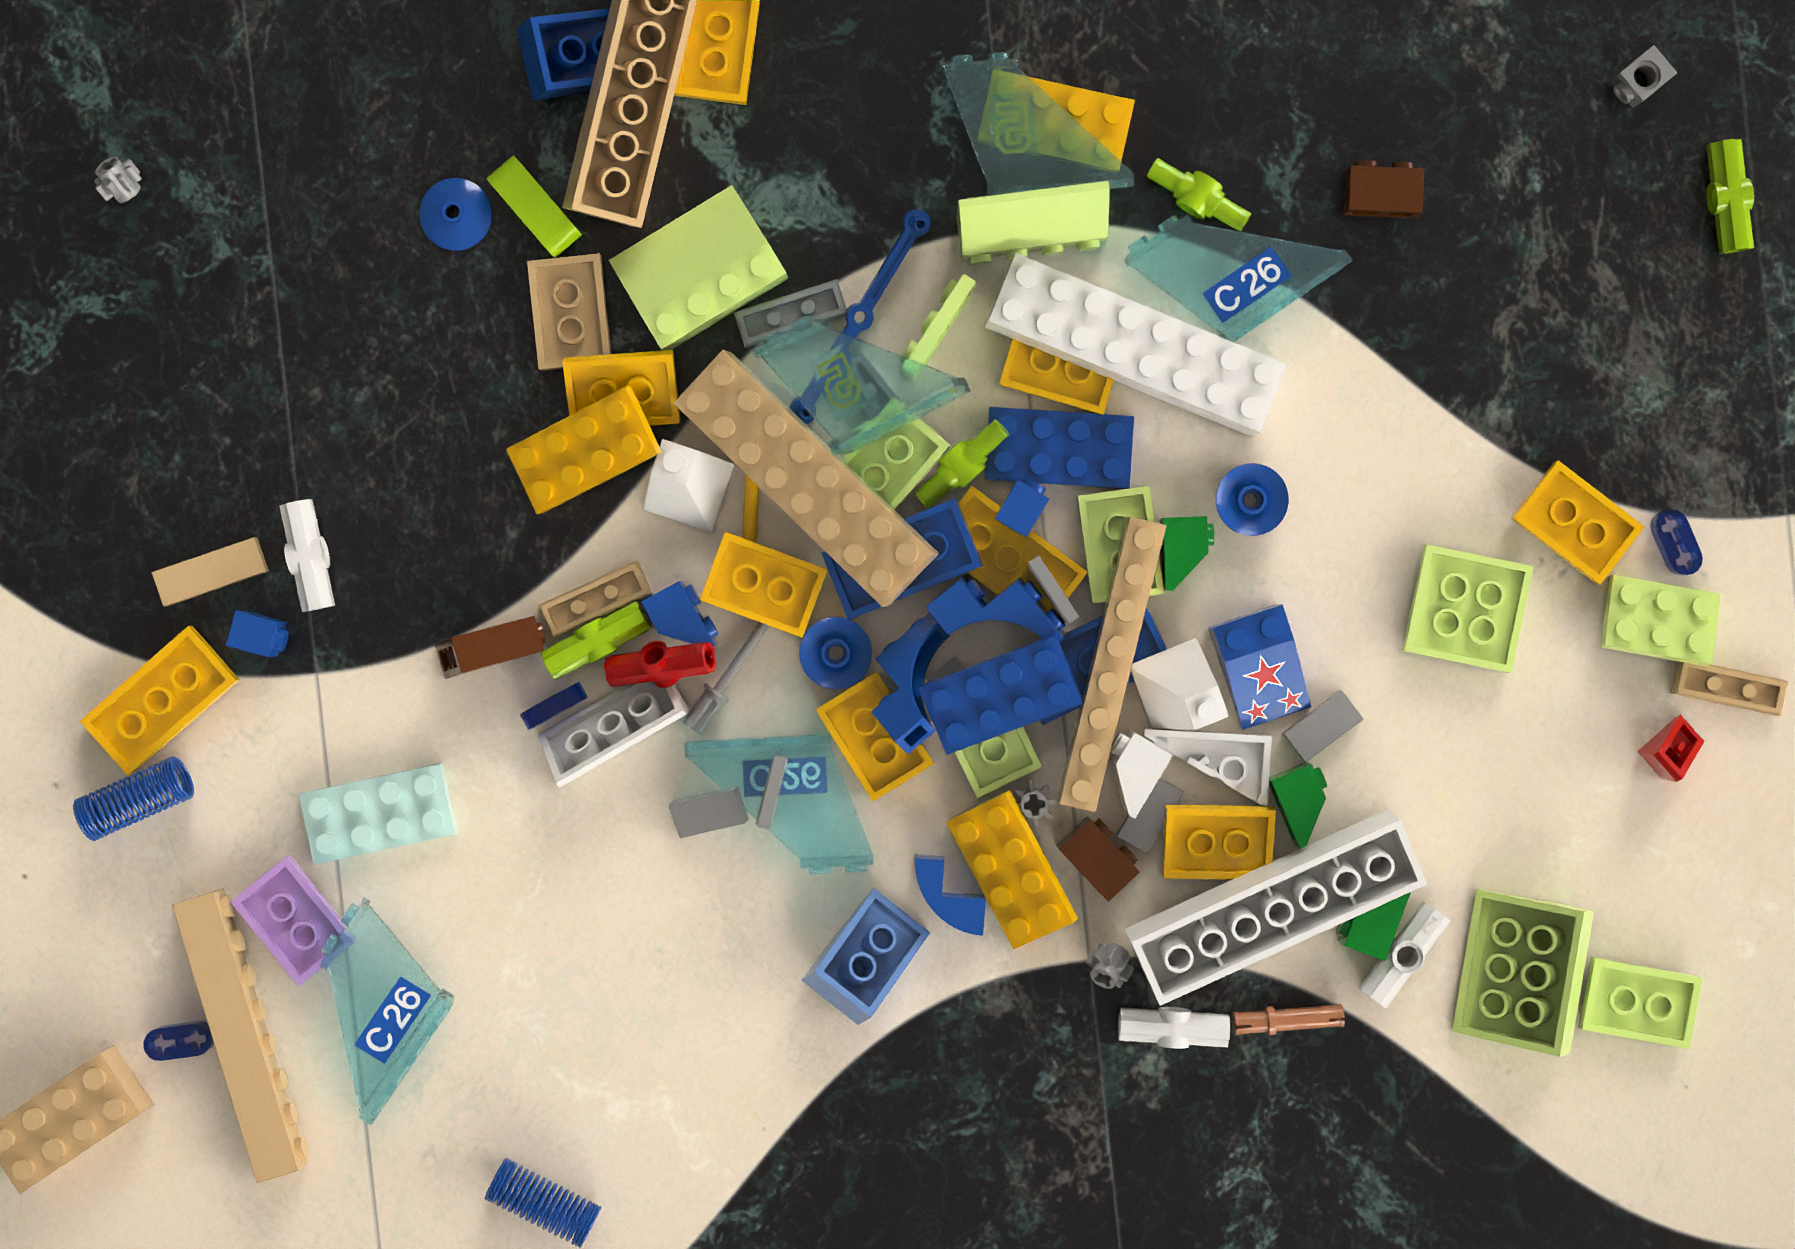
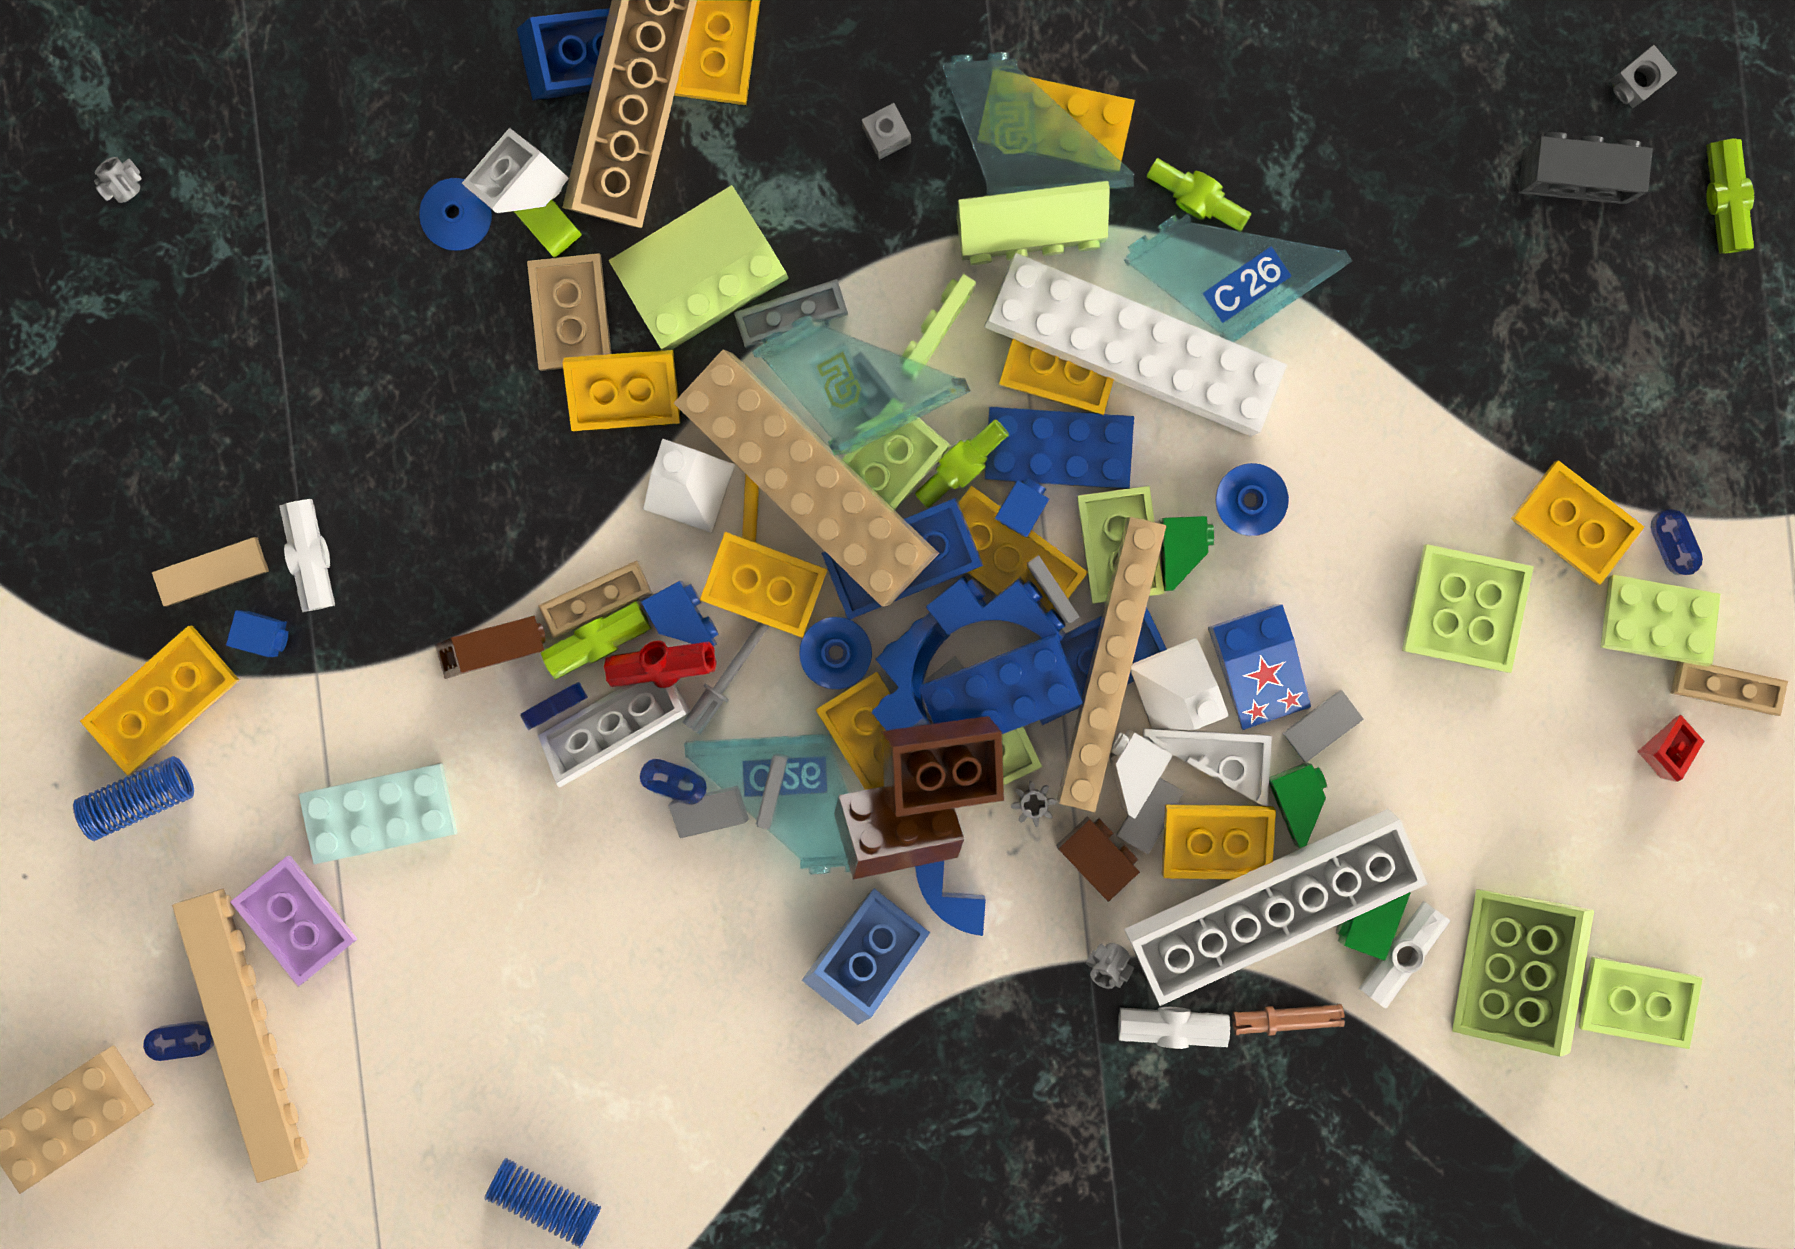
(382, 1004): clear light blue piece -> none
(515, 176): none -> white slope
(584, 450): yellow plate -> none
(675, 775): none -> clear blue beam
(884, 843): none -> reddish brown brick
(886, 131): none -> light grey brick
(914, 224): blue piece -> none
(942, 766): none -> reddish brown brick
(1011, 870): yellow plate -> none
(1383, 190): reddish brown brick -> none
(1585, 168): none -> dark grey brick

